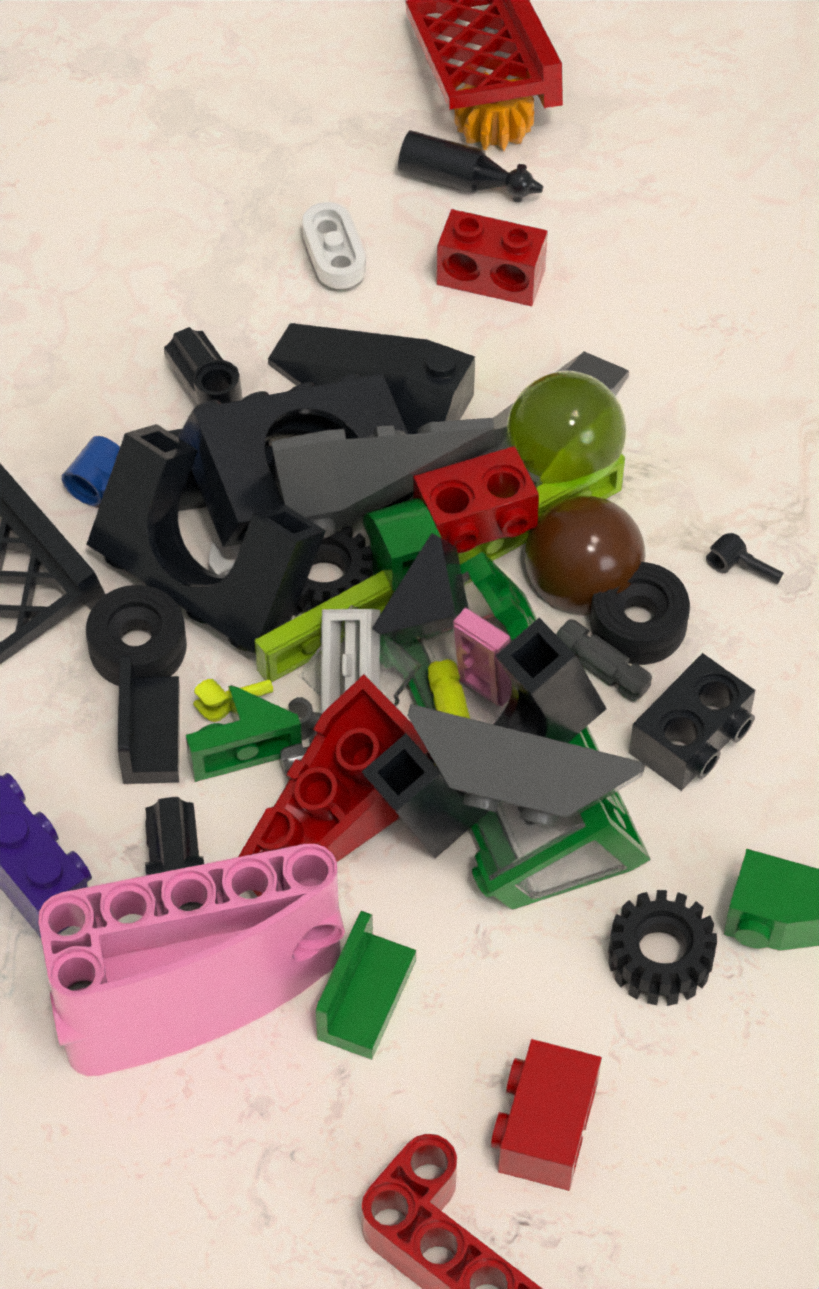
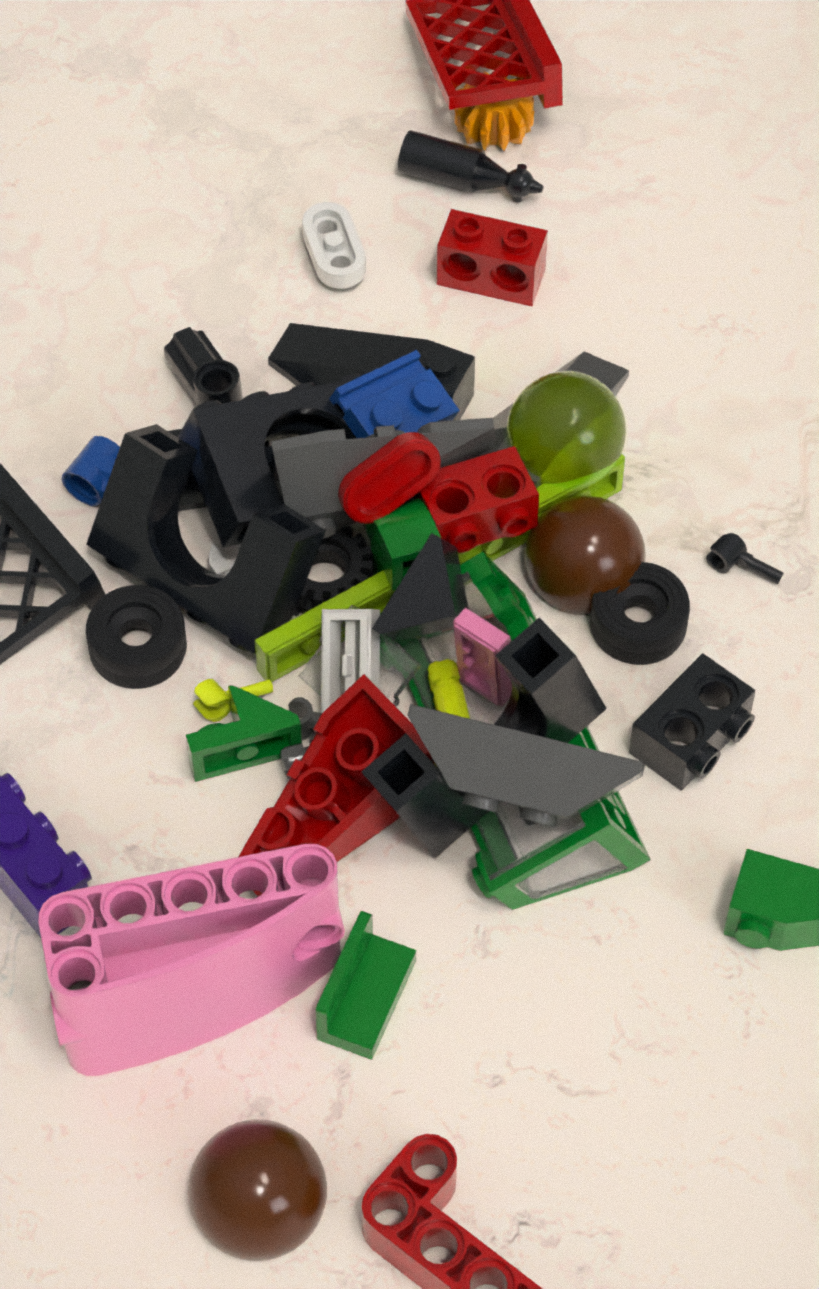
(148, 727): black panel -> none
(172, 838): black piece -> none
(257, 1190): none -> reddish brown piece
(389, 477): none -> red tile
(394, 395): none -> blue plate
(548, 1114): red piece -> none
(605, 660): dark grey axle -> none
(669, 918): black tyre -> none

